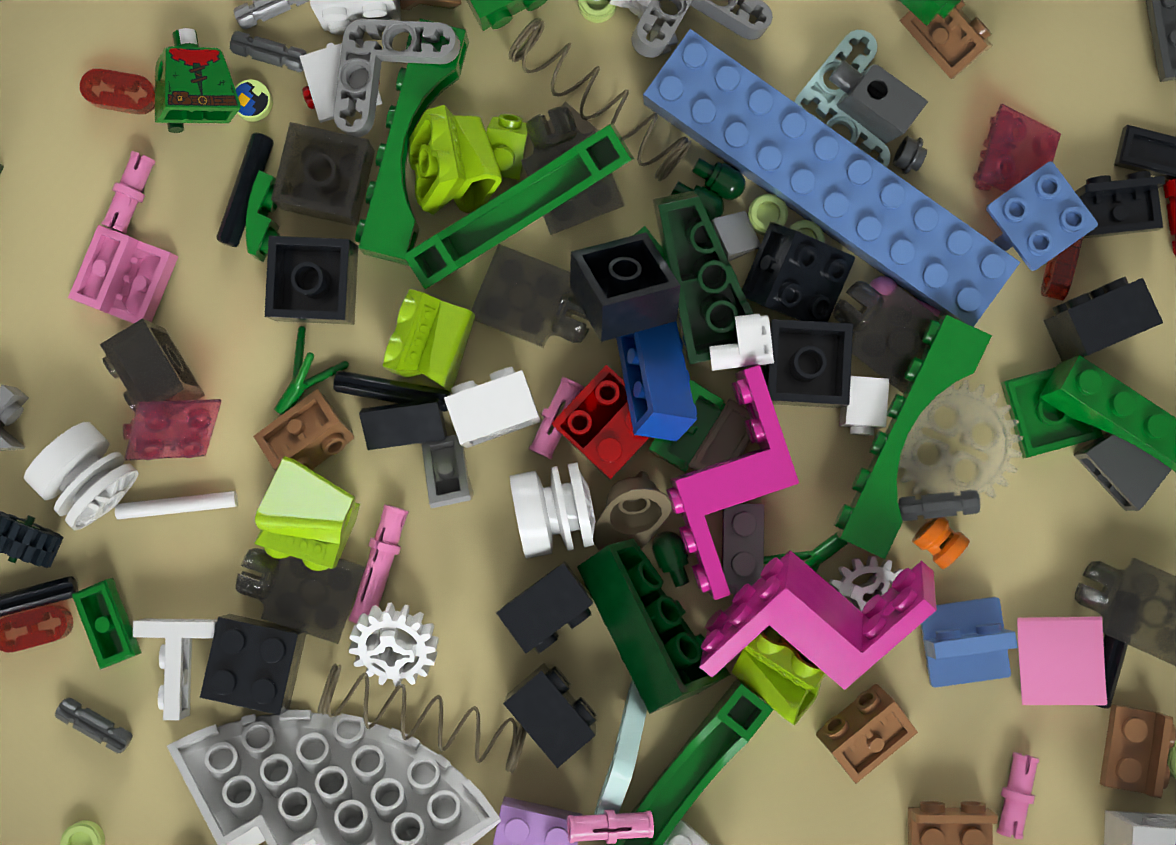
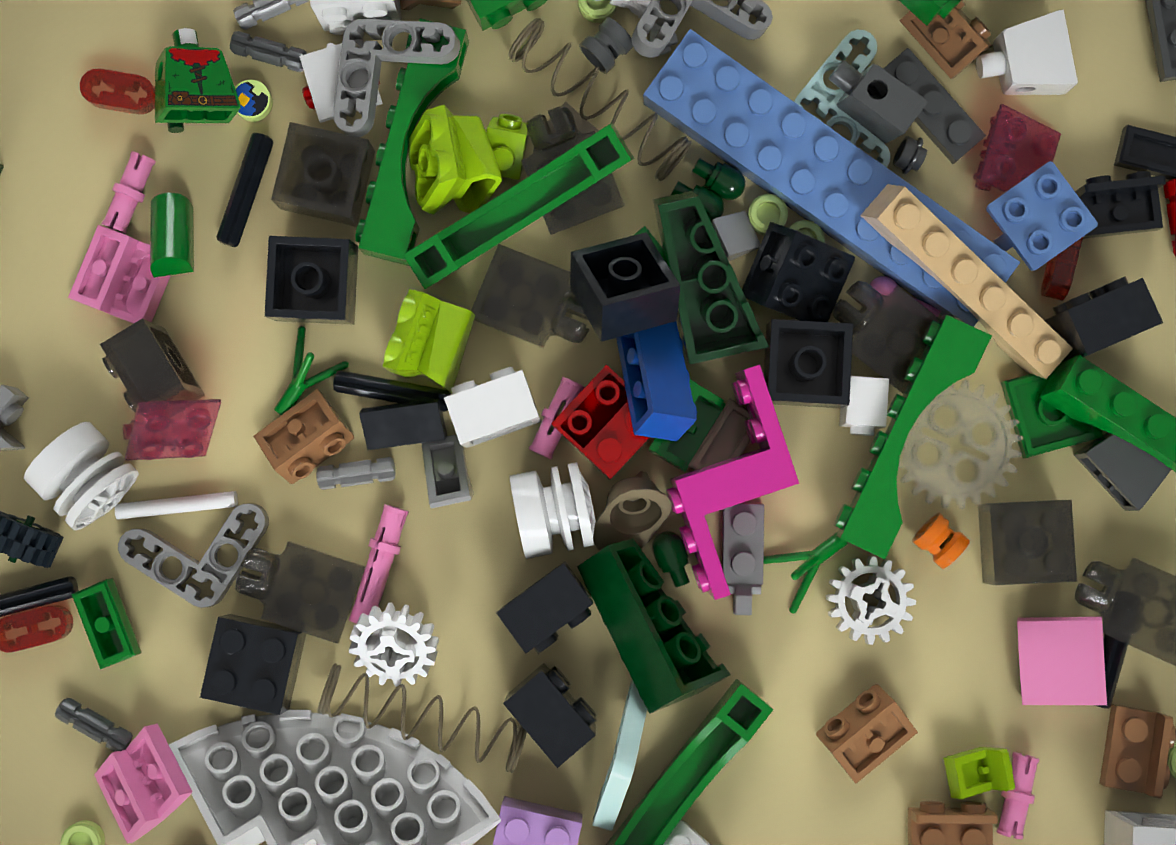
(142, 783): none -> bright pink slope
(171, 235): none -> green brick
(175, 658): white bracket -> none
(208, 567): none -> light grey beam
(258, 225): green slope -> none
(305, 517): lime piece -> none
(356, 473): none -> light grey axle
(606, 45): none -> dark grey wheel
(610, 826): bright pink pin -> none
(752, 345): white piece -> none
(779, 674): lime piece -> none
(819, 618): dark pink bracket -> none
(936, 249): none -> tan arch
(939, 505): dark grey axle -> none
(942, 116): none -> dark grey plate
(967, 642): medium blue bracket -> none
(979, 772): none -> lime bracket
(1027, 542): none -> clear smoke brick
(1032, 58): none -> white torso

